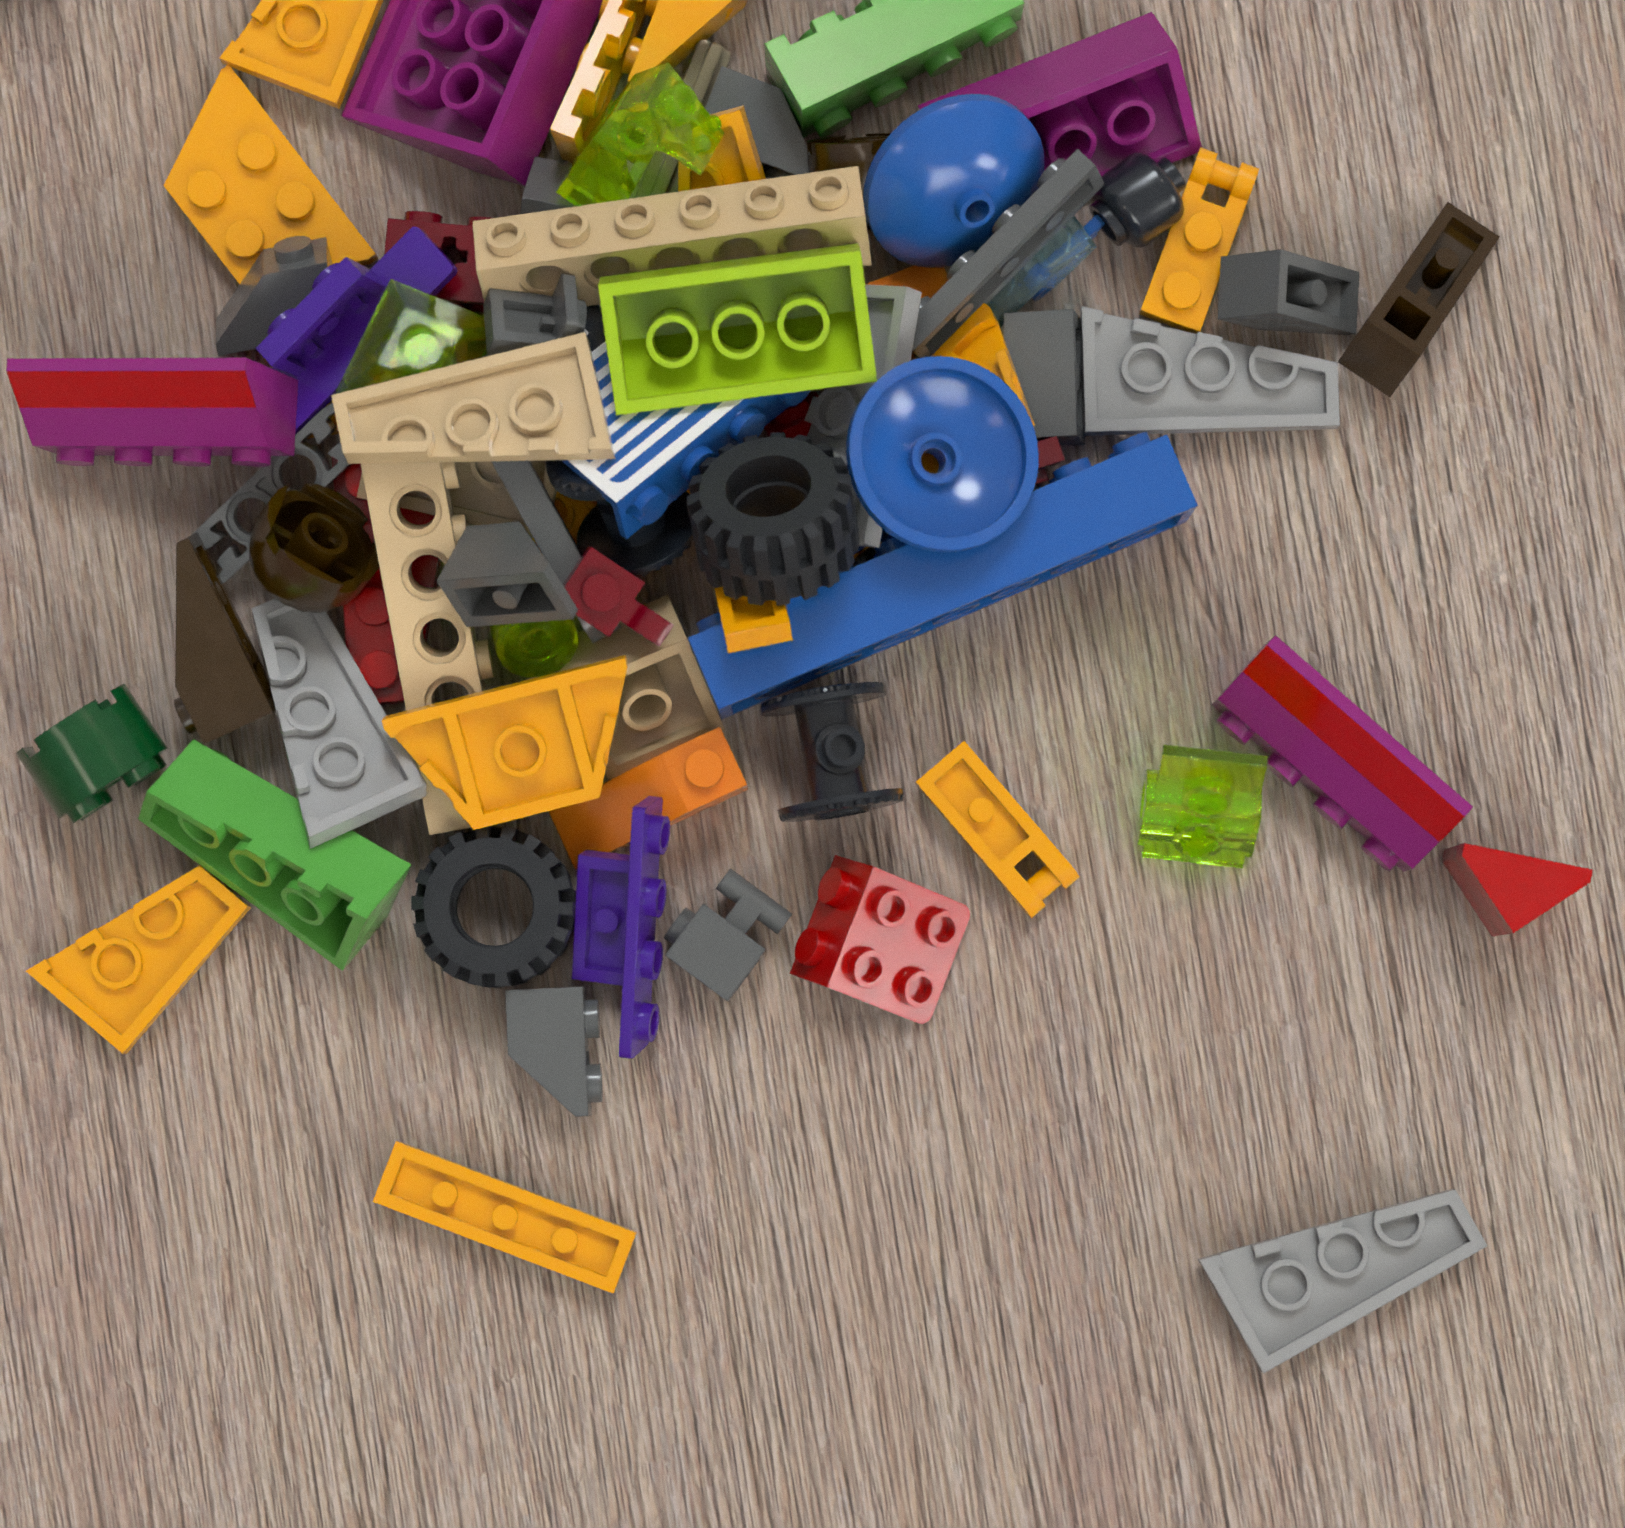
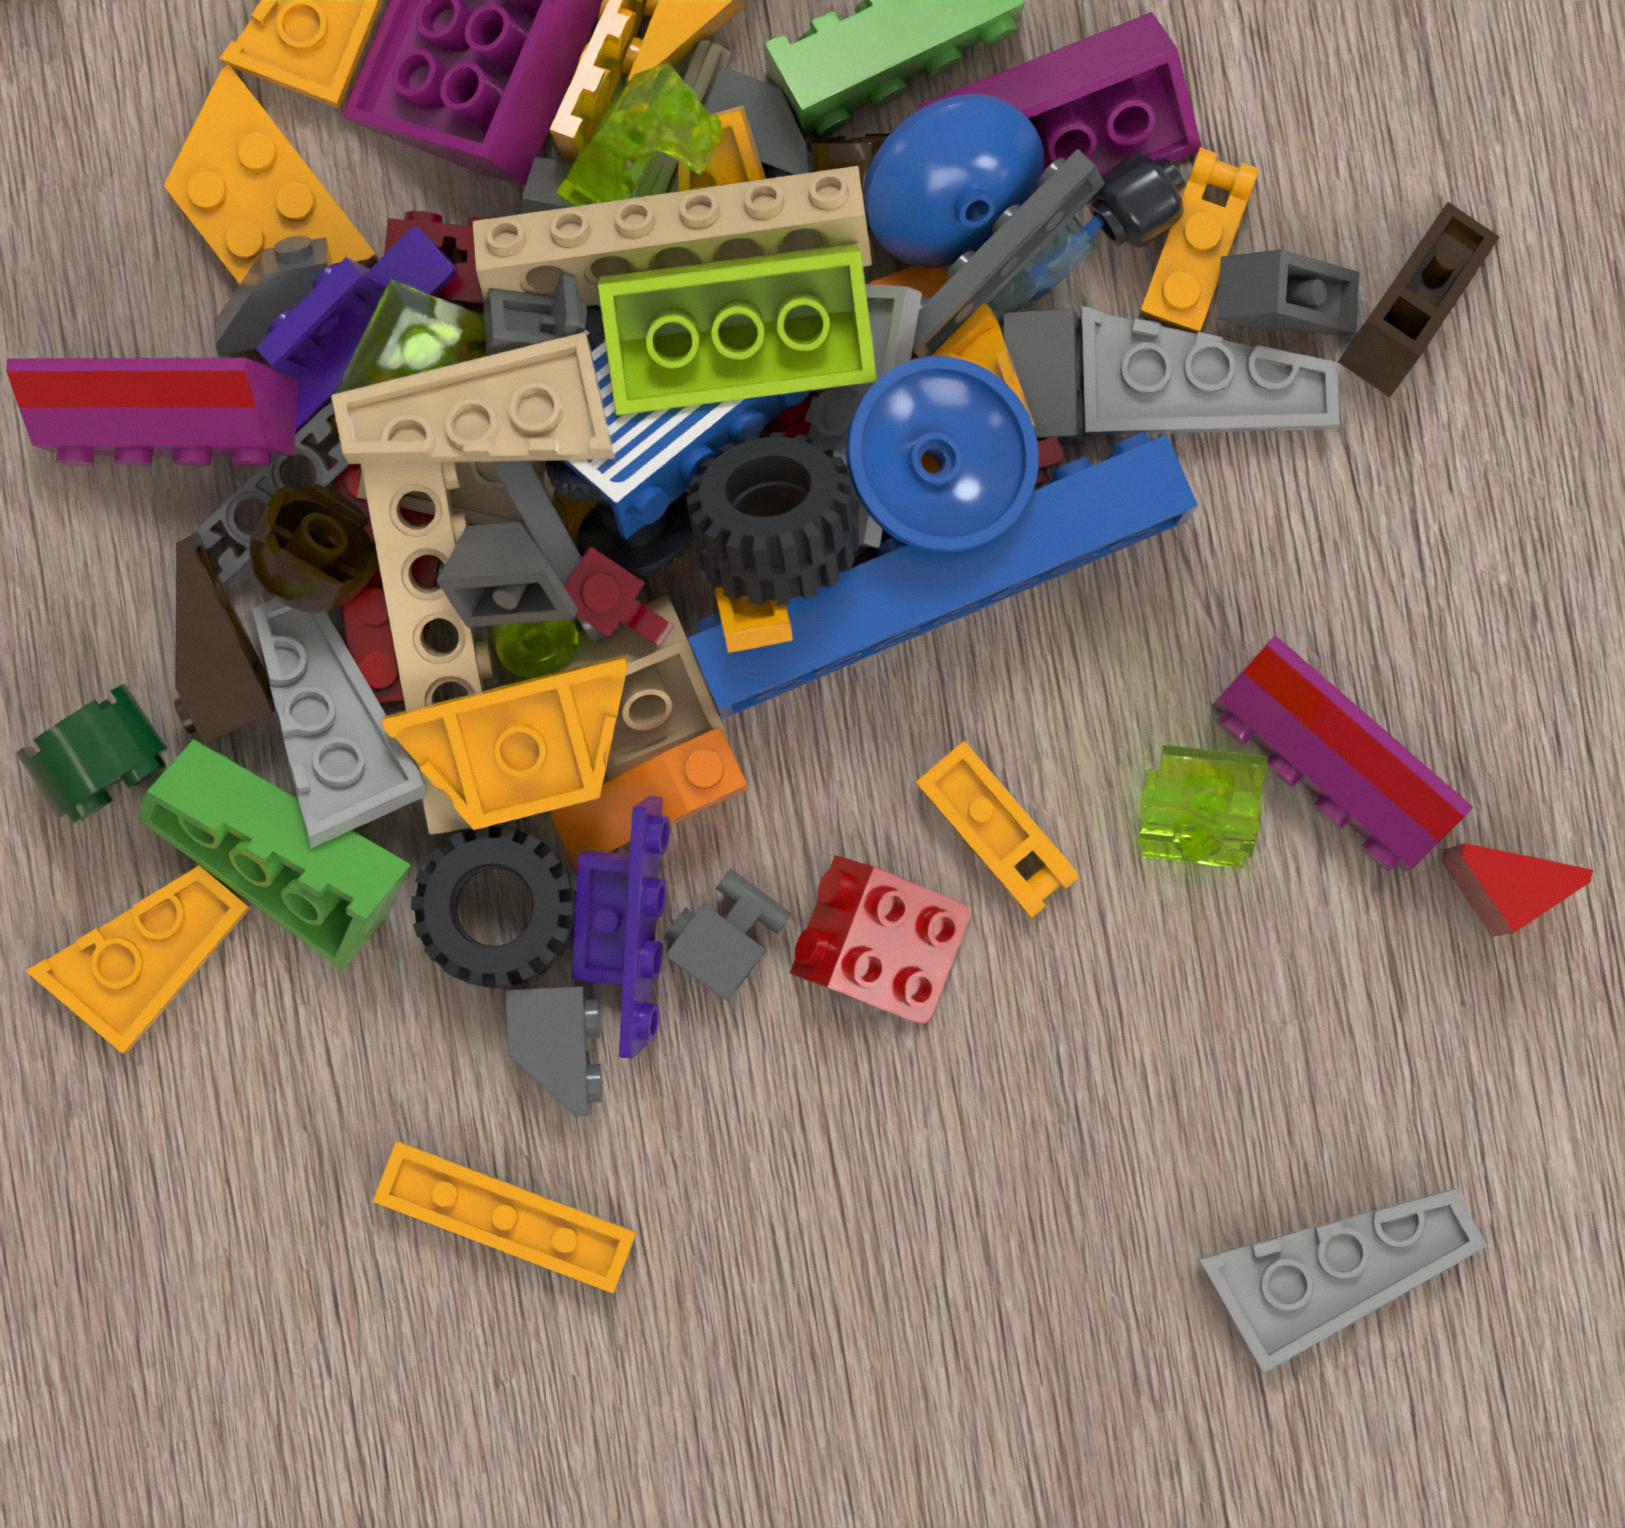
(832, 751): black hose -> none

